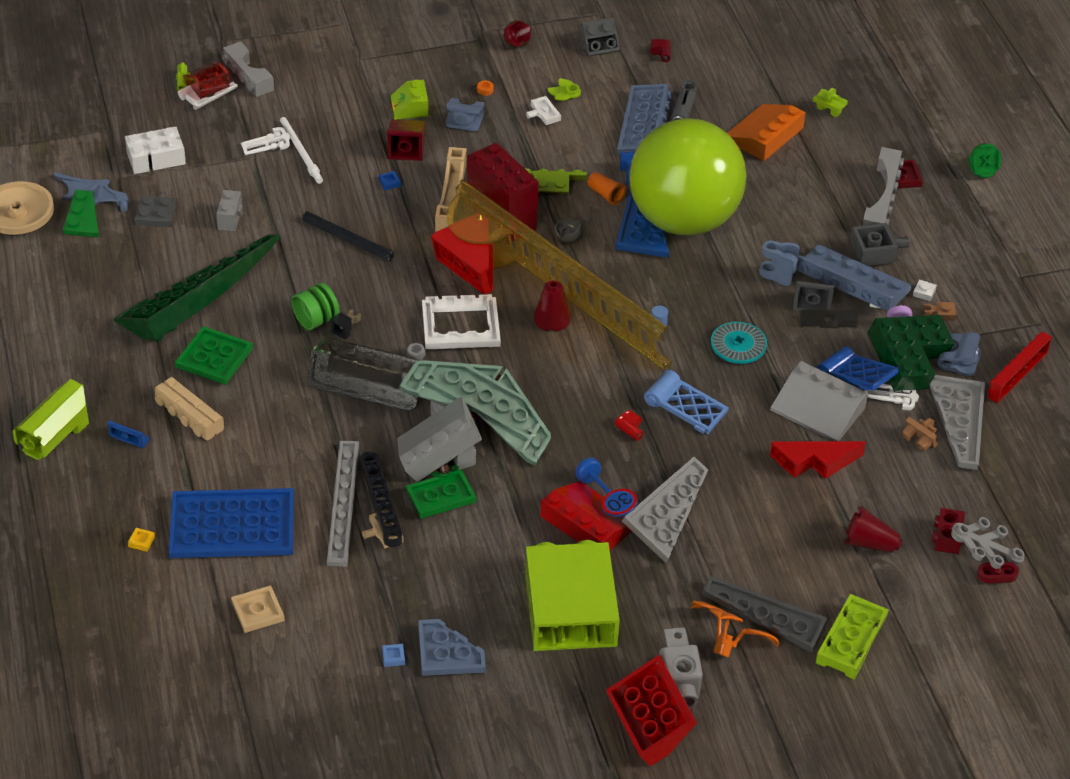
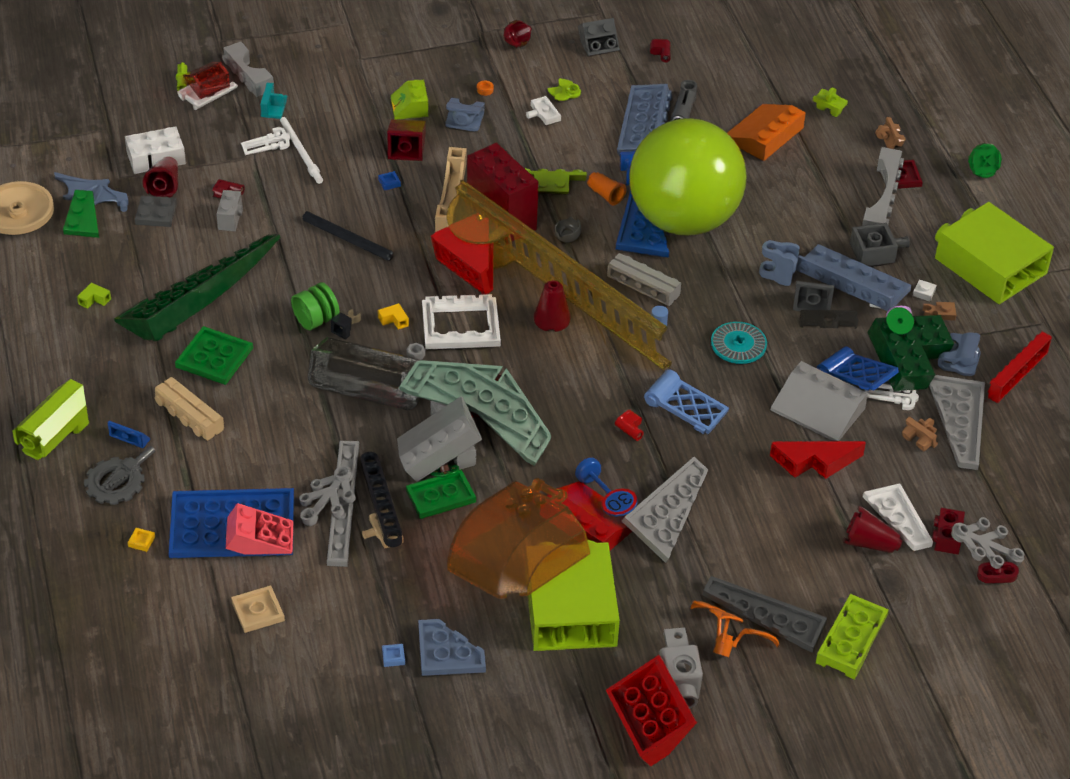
(92, 294): none -> lime piece
(122, 471): none -> dark grey bar
(162, 178): none -> dark red cone
(226, 185): none -> dark red piece
(258, 532): none -> coral slope
(272, 104): none -> teal panel
(341, 476): none -> light grey plant
(395, 315): none -> yellow piece
(517, 540): none -> clear orange windscreen
(644, 279): none -> light grey brick
(890, 134): none -> medium nougat hips
(900, 320): none -> green piece
(900, 515): none -> white wing
(993, 252): none -> lime brick

